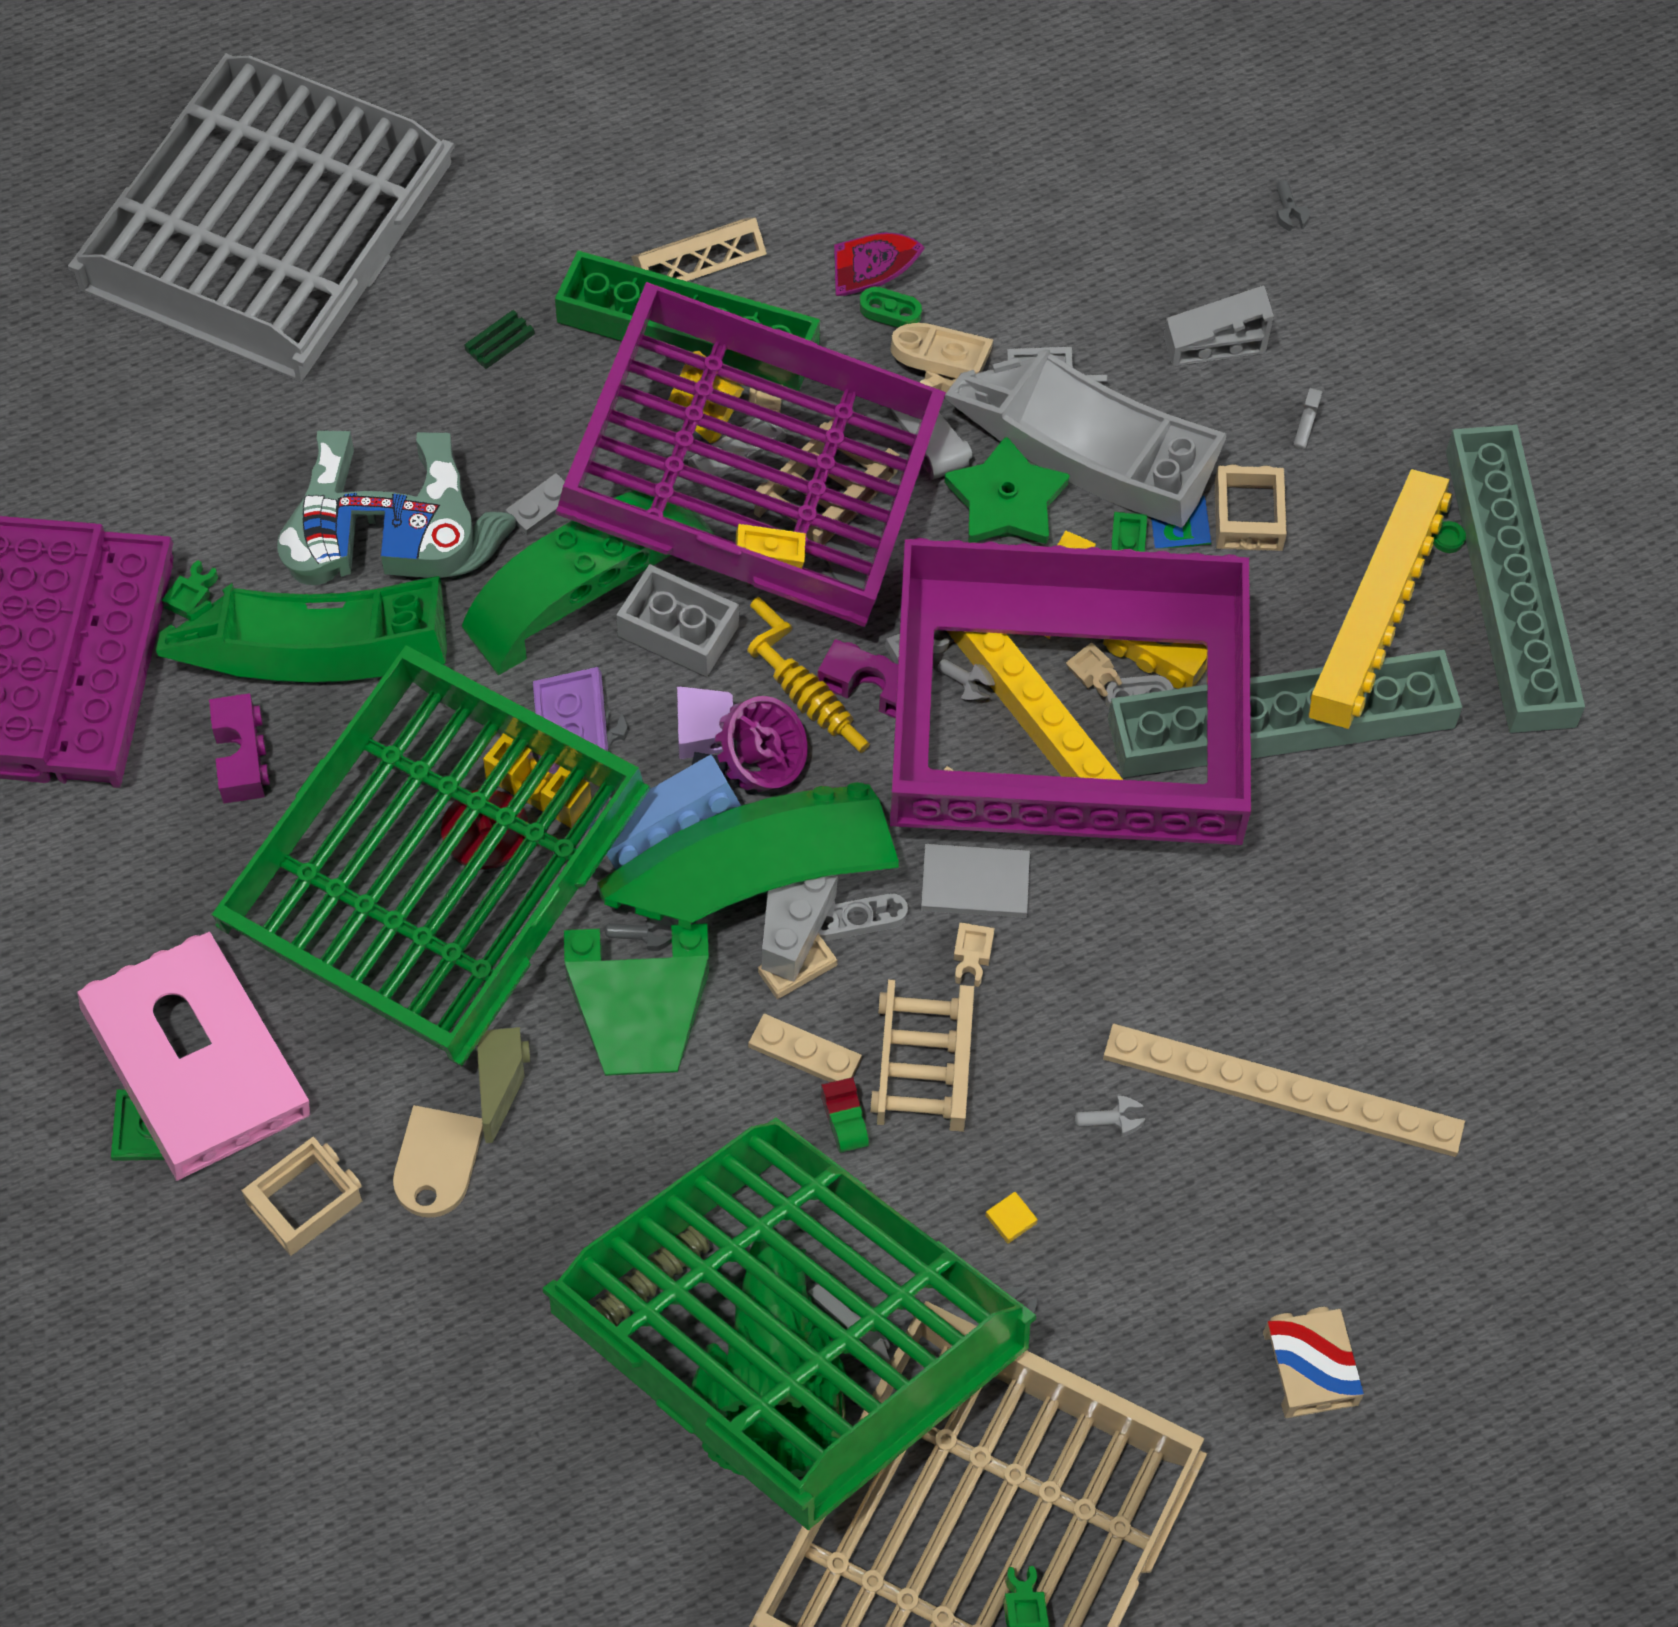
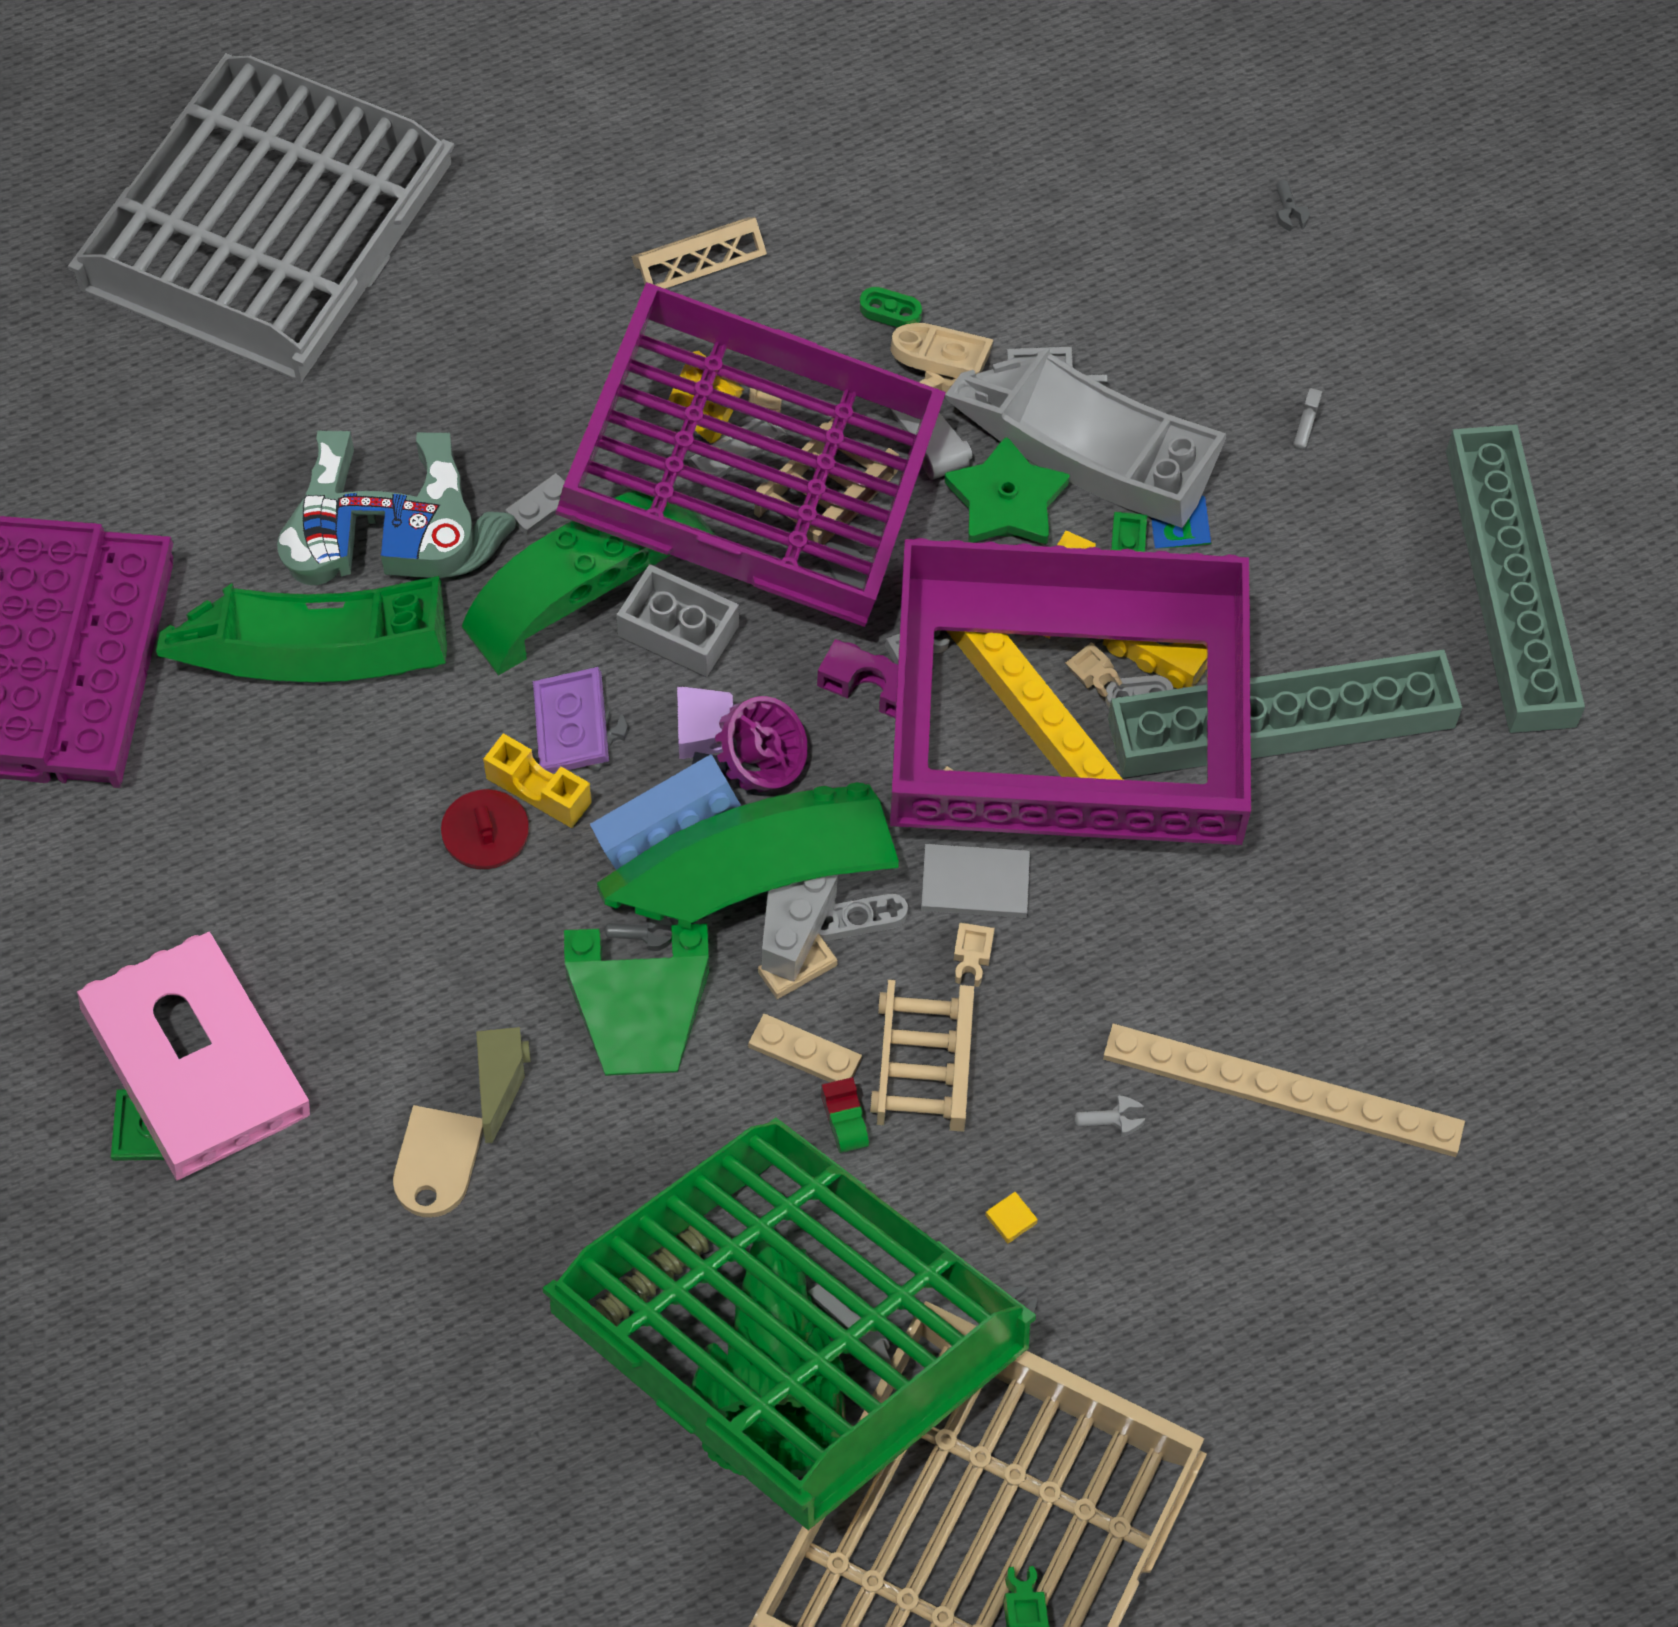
(190, 592): green plate -> none
(241, 774): magenta arch -> none
(258, 1191): tan window -> none
(498, 716): green bar -> none
(511, 317): dark green tile -> none
(603, 295): green brick -> none
(774, 543): yellow plate -> none
(801, 685): yellow piece -> none
(873, 261): shield -> none
(968, 679): light grey bar -> none
(1221, 329): light grey wedge -> none
(1250, 534): tan window -> none
(1314, 1362): panel -> none
(1380, 600): yellow brick -> none
(1450, 537): green tile -> none

